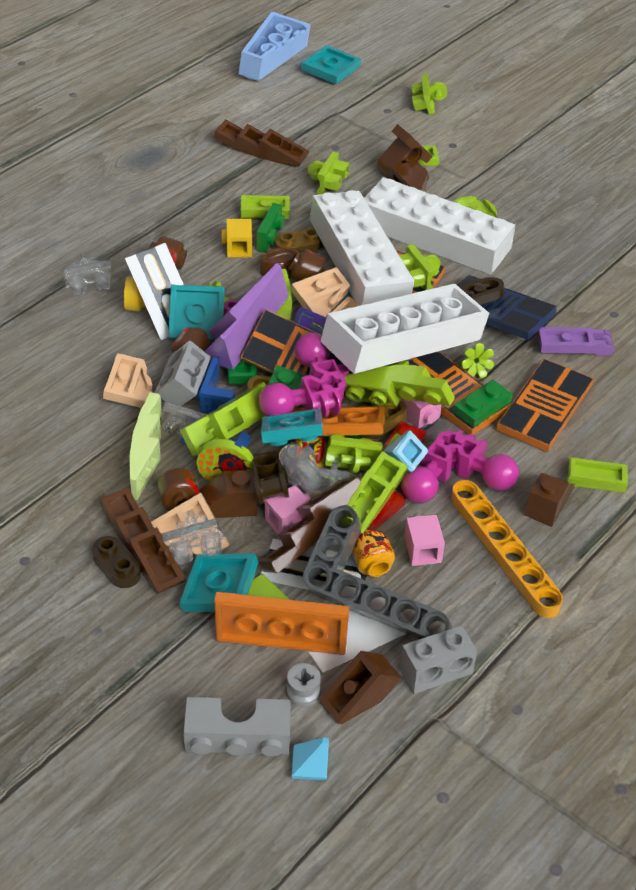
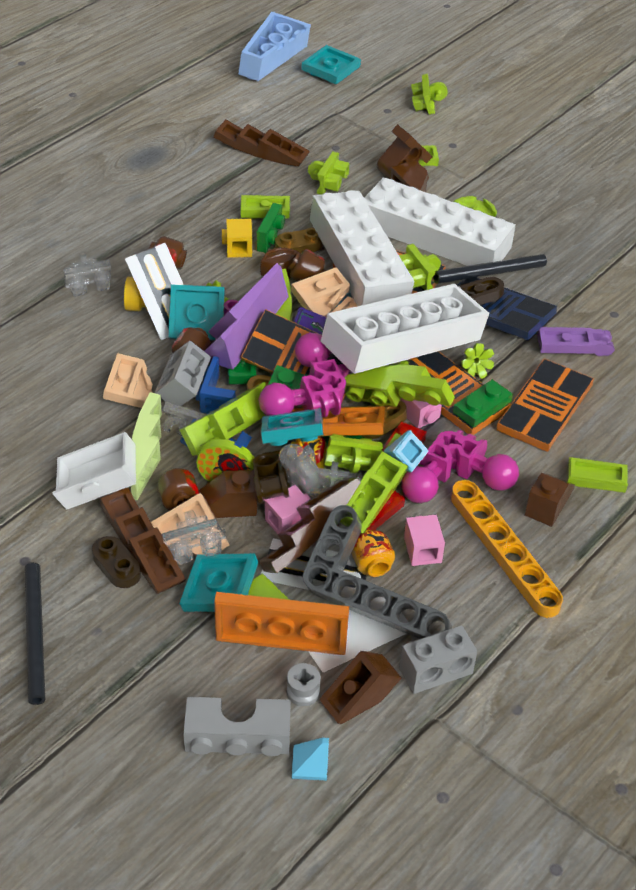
(34, 634): none -> black piece
(96, 471): none -> white container
(490, 268): none -> black piece

